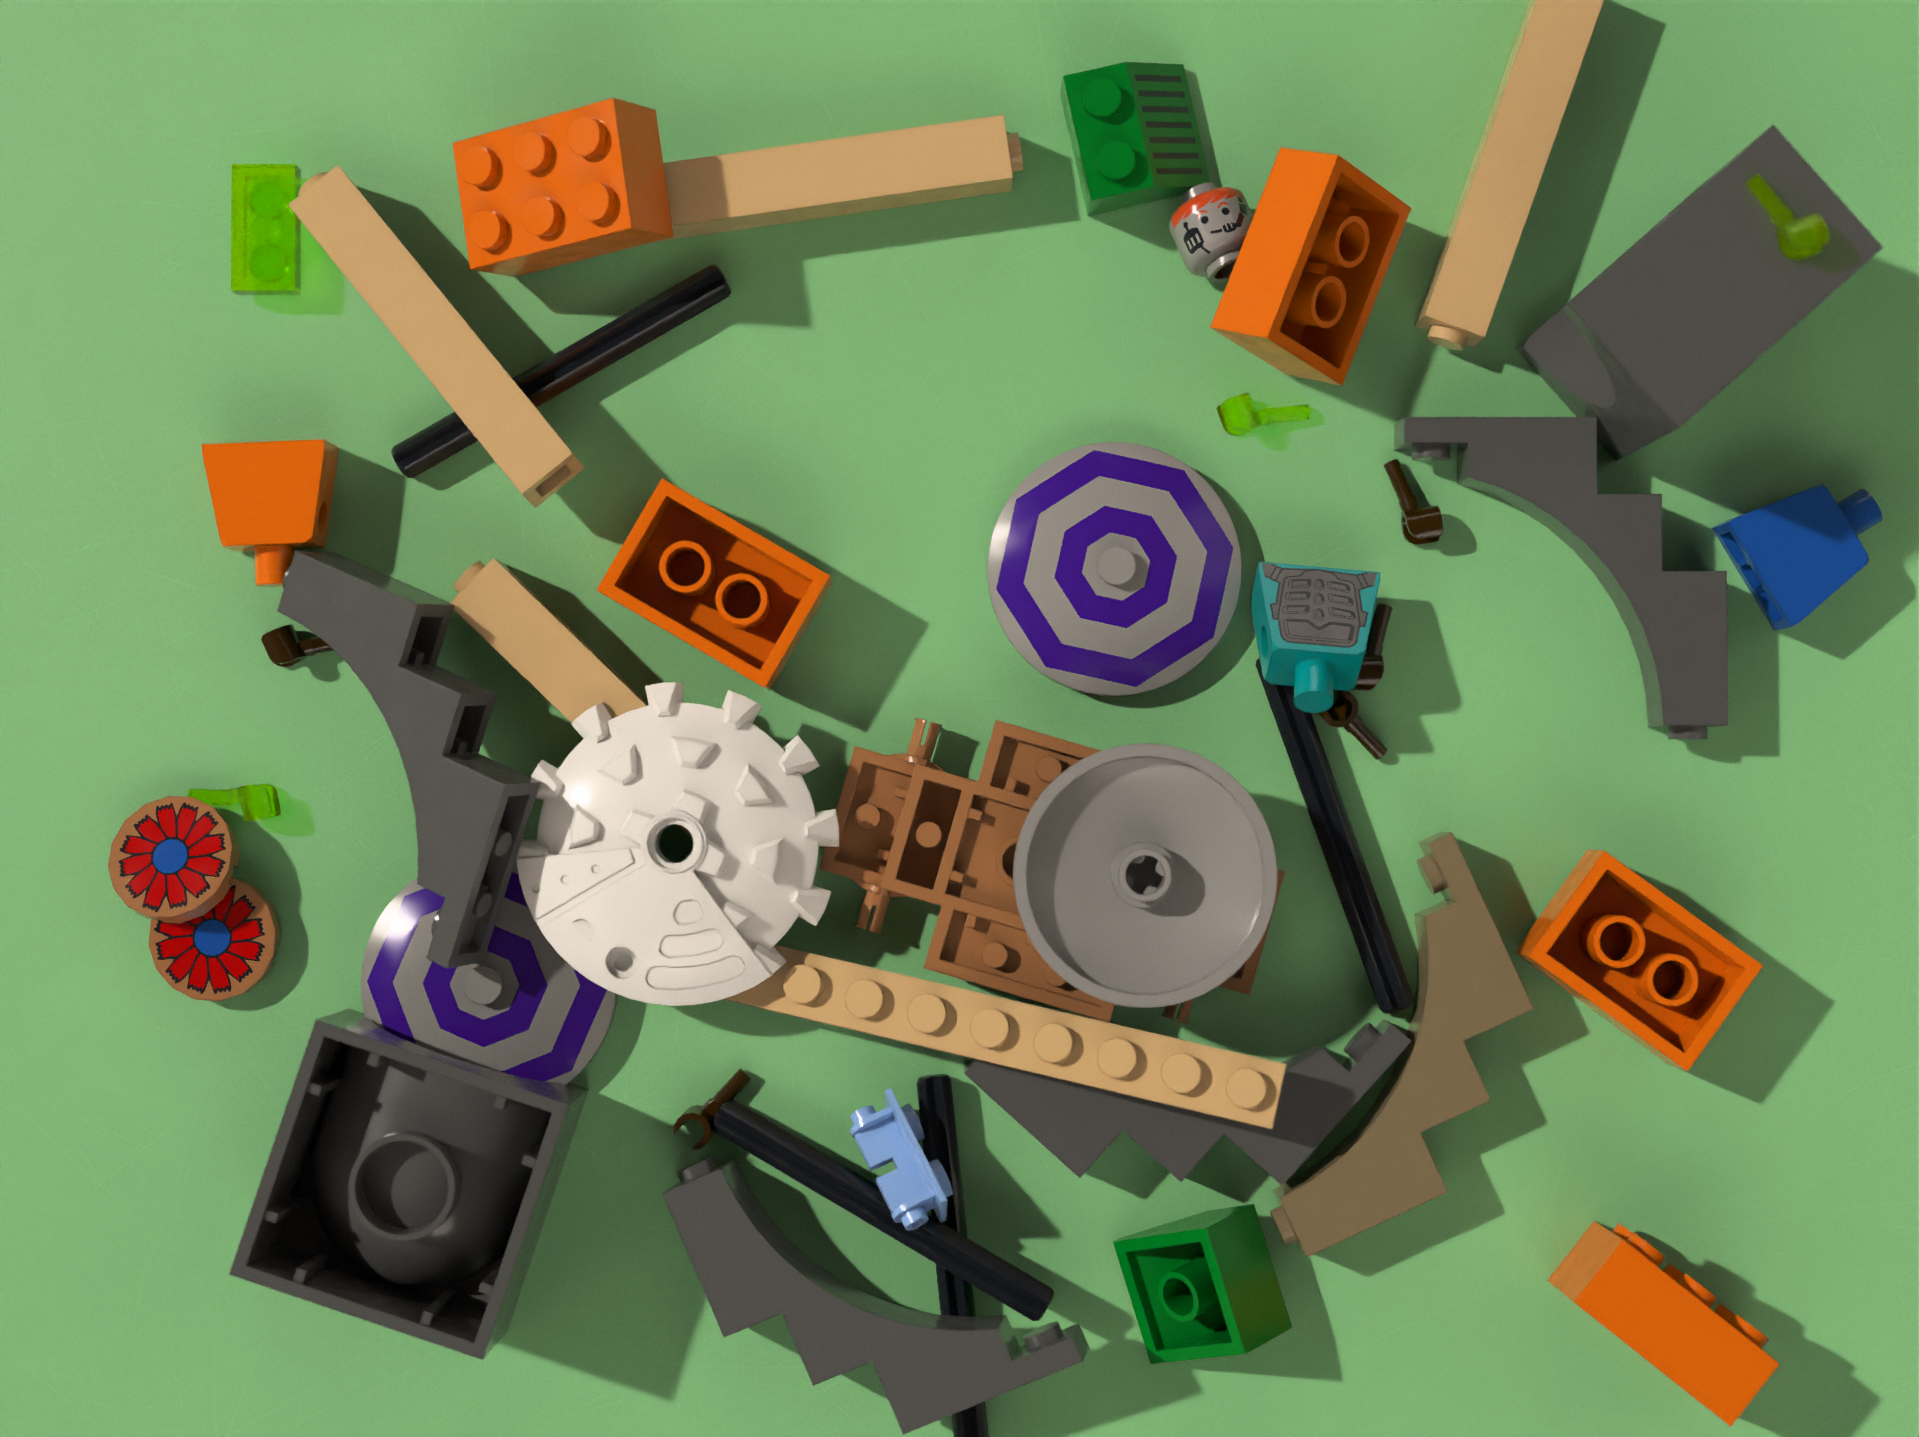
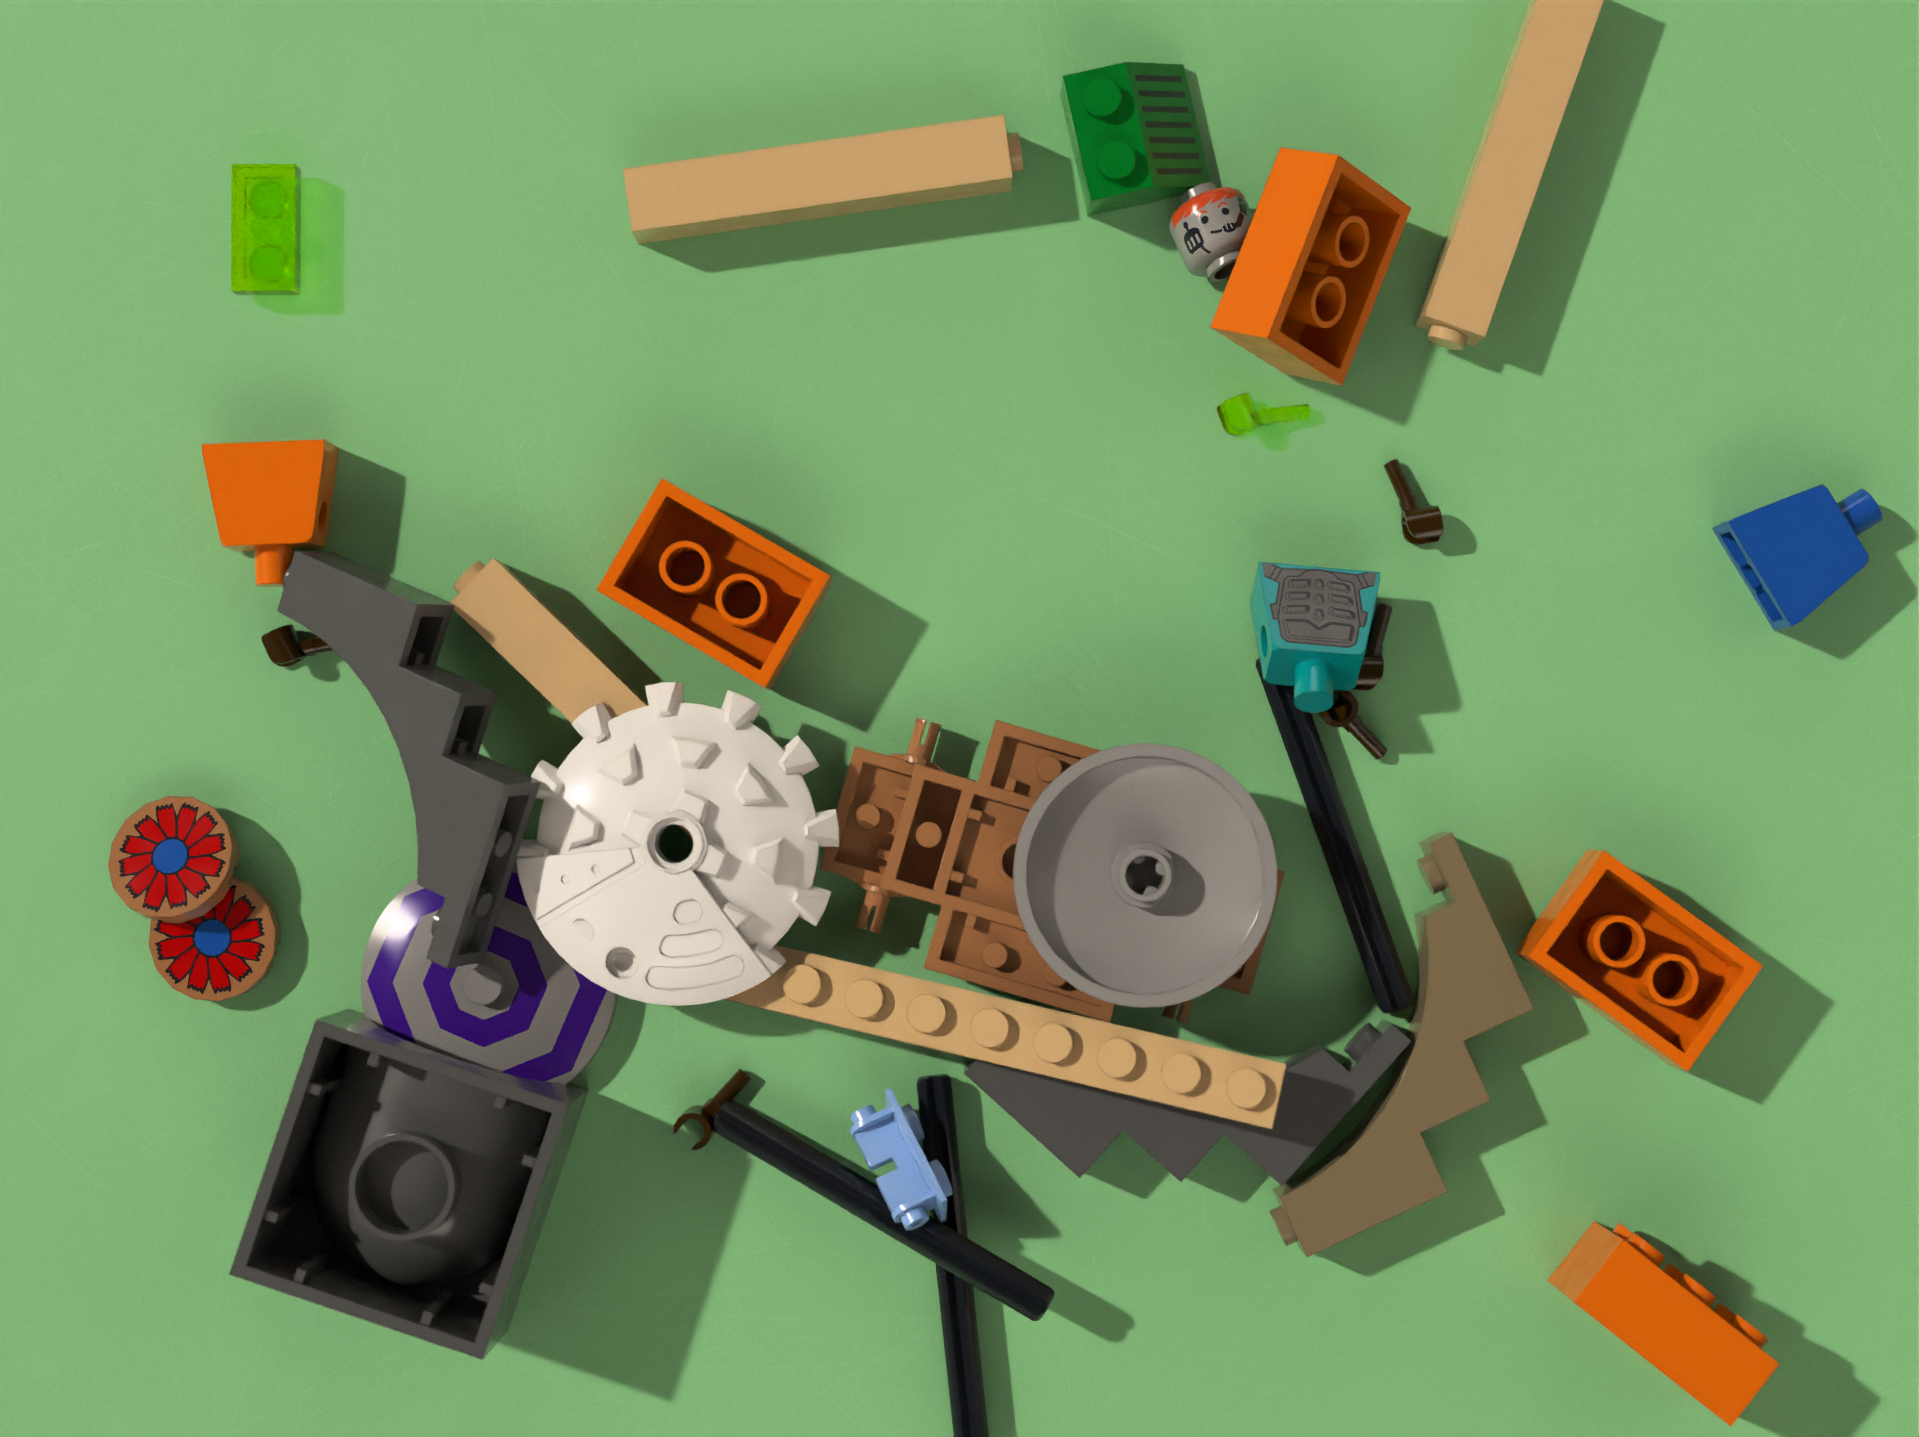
(256, 800): clear neon green hand -> none
(435, 335): tan brick -> none
(563, 188): orange brick -> none
(575, 363): black axle -> none
(923, 1359): dark grey arch -> none
(1114, 569): dish -> none
(1203, 1286): green slope -> none
(1552, 476): dark grey arch -> none
(1695, 300): dark grey piece -> none
(1794, 237): clear neon green hand -> none

